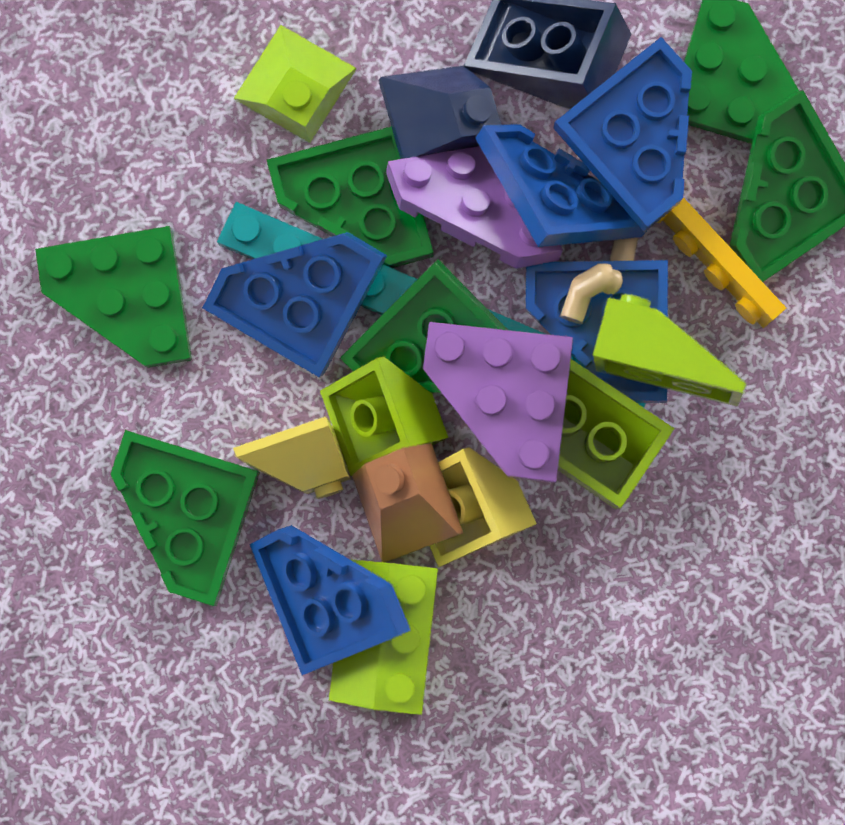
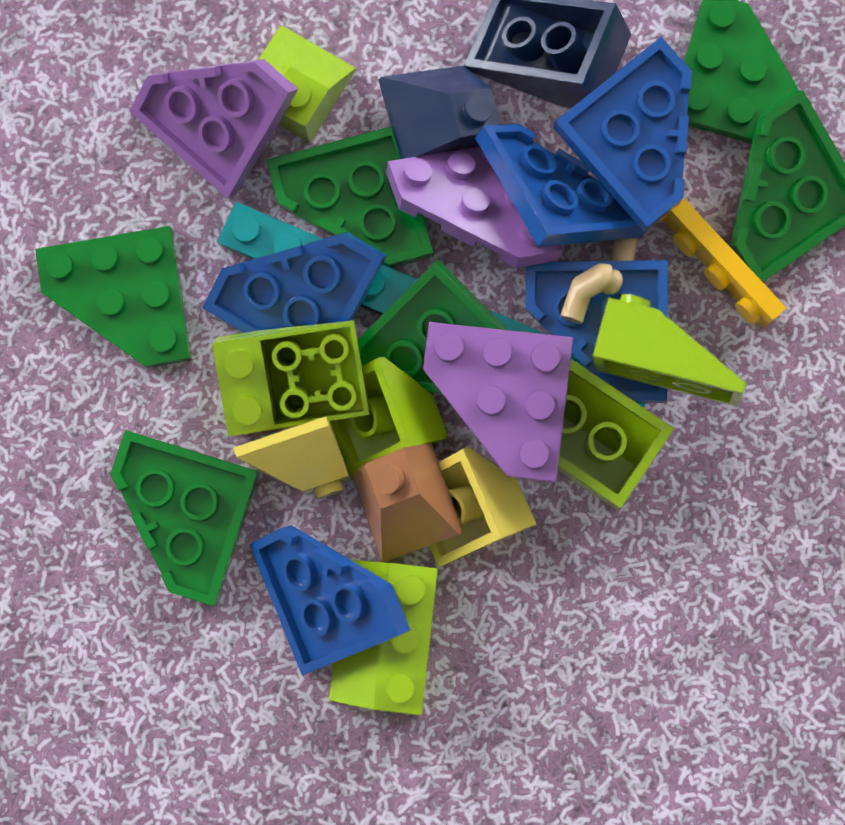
(216, 116): none -> medium lavender plate
(290, 376): none -> lime slope

